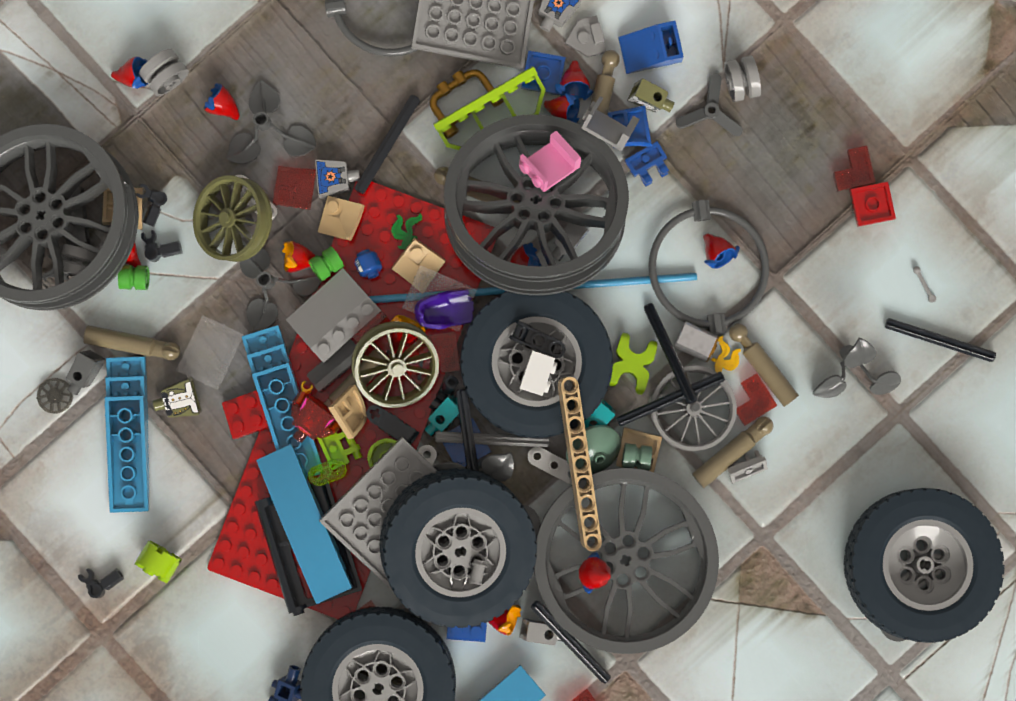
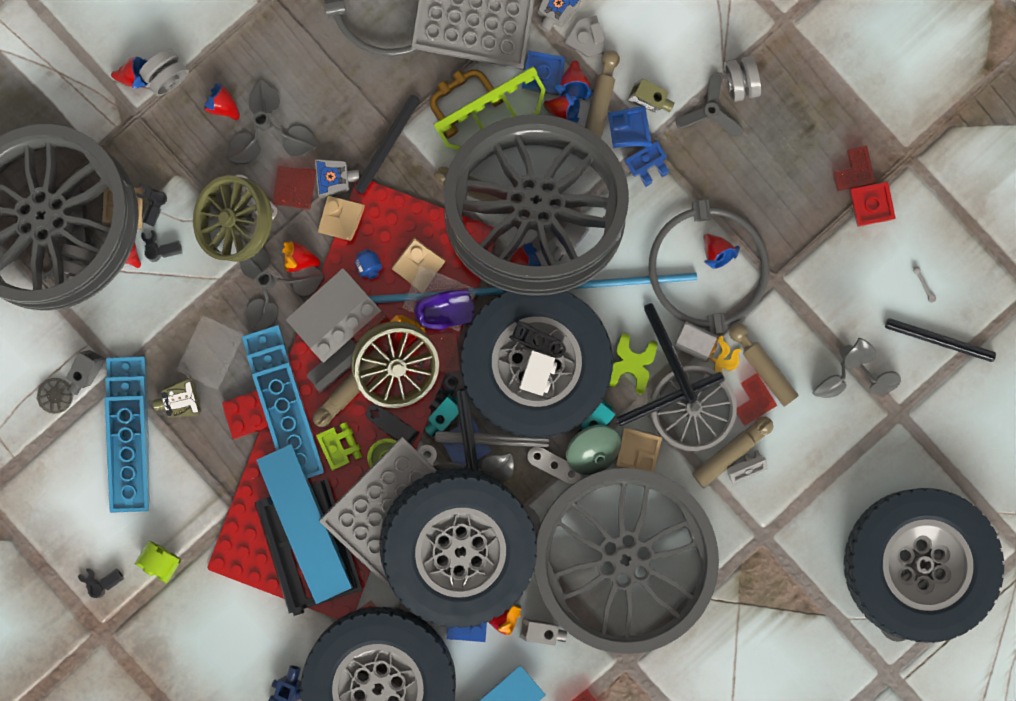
(130, 343): dark tan piece -> none
(134, 277): bright green wheel -> none
(311, 416): clear red torso -> none
(325, 264): bright green wheel -> none
(326, 473): clear neon green plate -> none
(349, 411): tan plate -> none
(399, 234): green piece -> none
(477, 572): light grey pin -> none
(550, 163): bright pink panel -> none
(571, 642): black axle -> none
(585, 471): tan beam -> none
(594, 573): red hat -> none
(606, 127): light grey panel -> none
(637, 457): sand green wheel -> none
(651, 47): blue slope -> none

